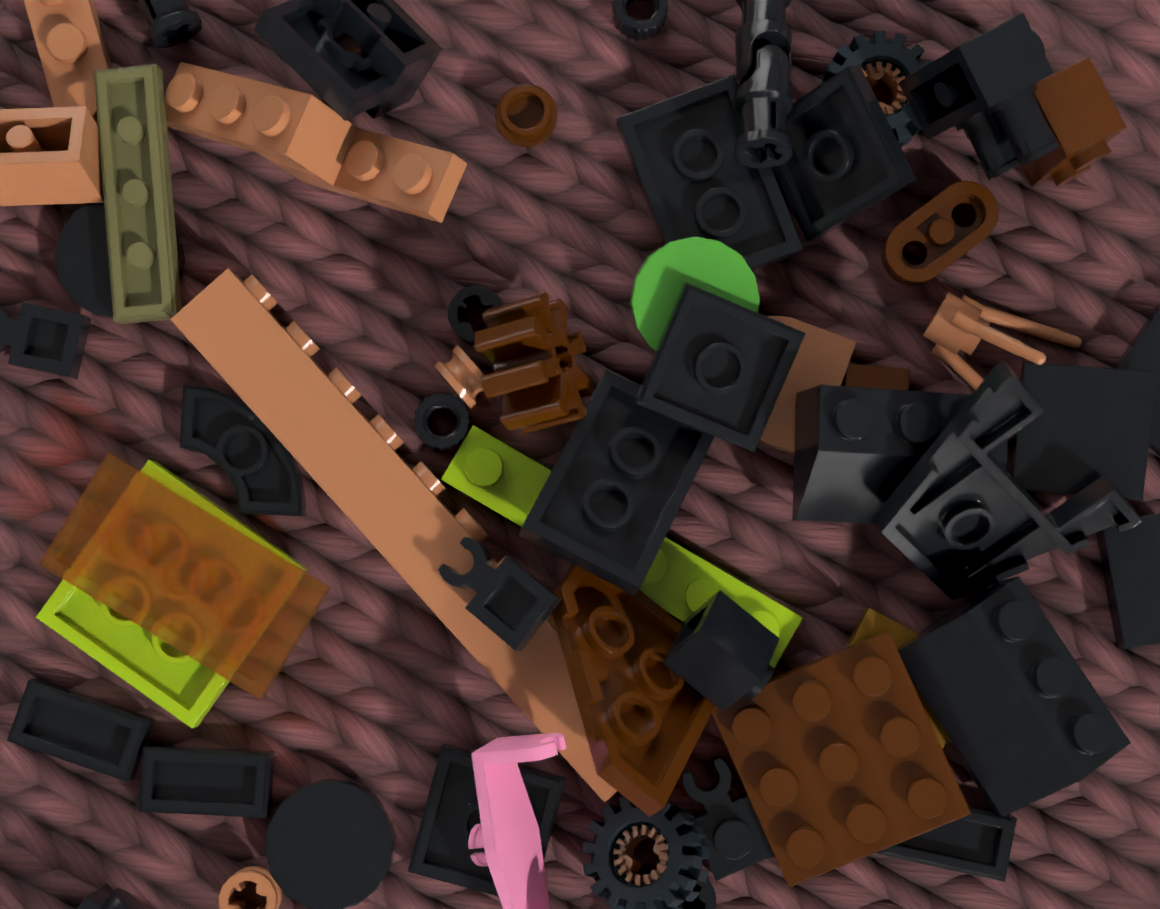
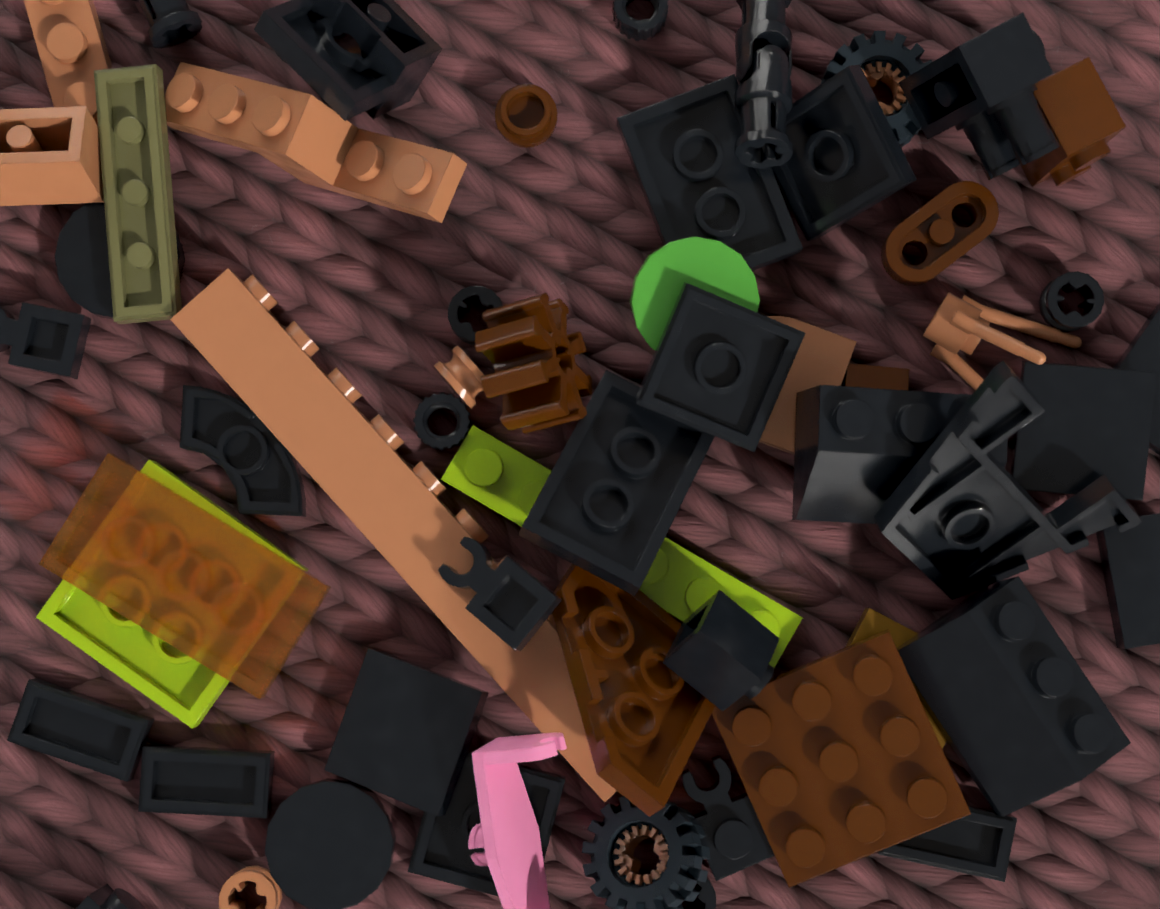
(406, 732): none -> black tile
(1068, 283): none -> black bush

